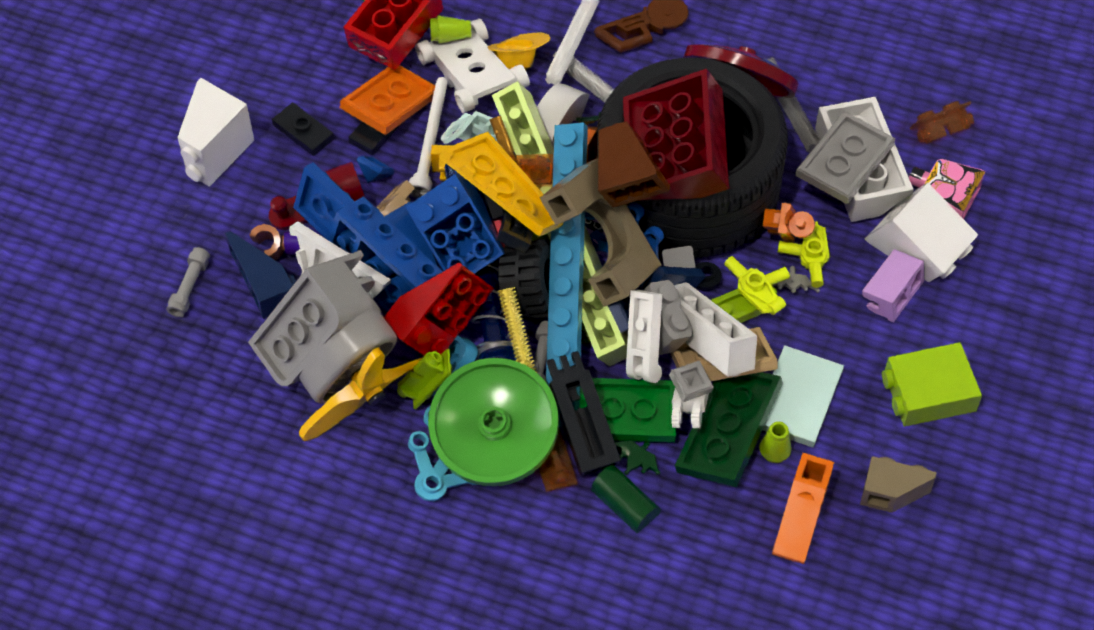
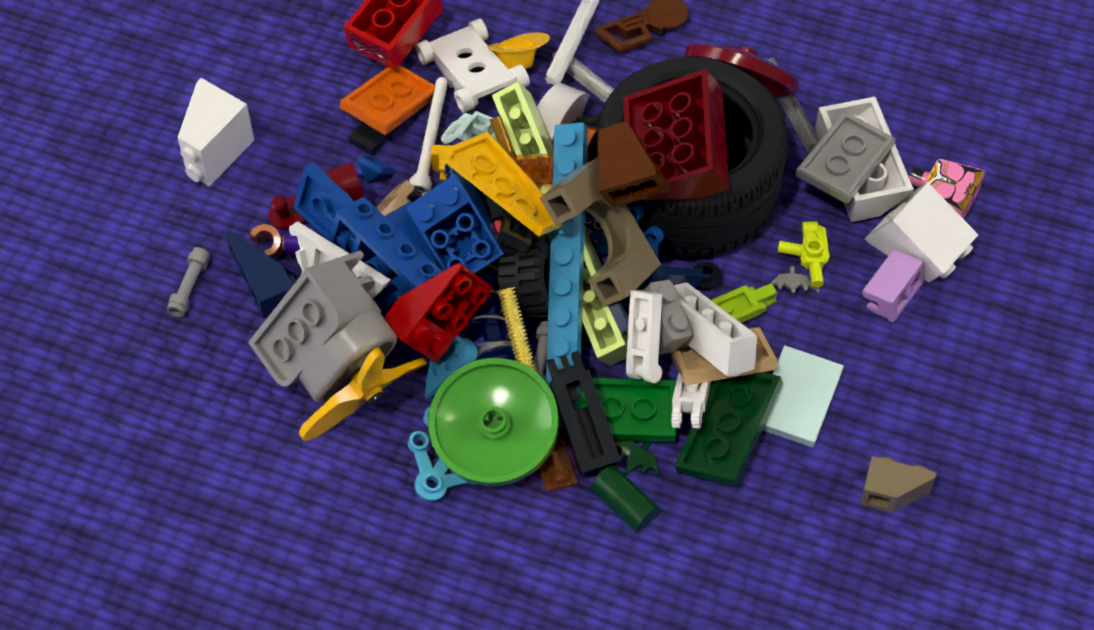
(303, 129): black plate -> none
(426, 378): lime hinge -> none
(449, 29): lime cone -> none
(679, 257): light grey slope -> none
(691, 381): light grey tile -> none
(757, 286): neon yellow piece -> none
(776, 443): lime cone -> none
(788, 223): orange hips -> none
(803, 508): orange slope -> none
(931, 384): lime brick -> none
(953, 116): clear orange hinge -> none

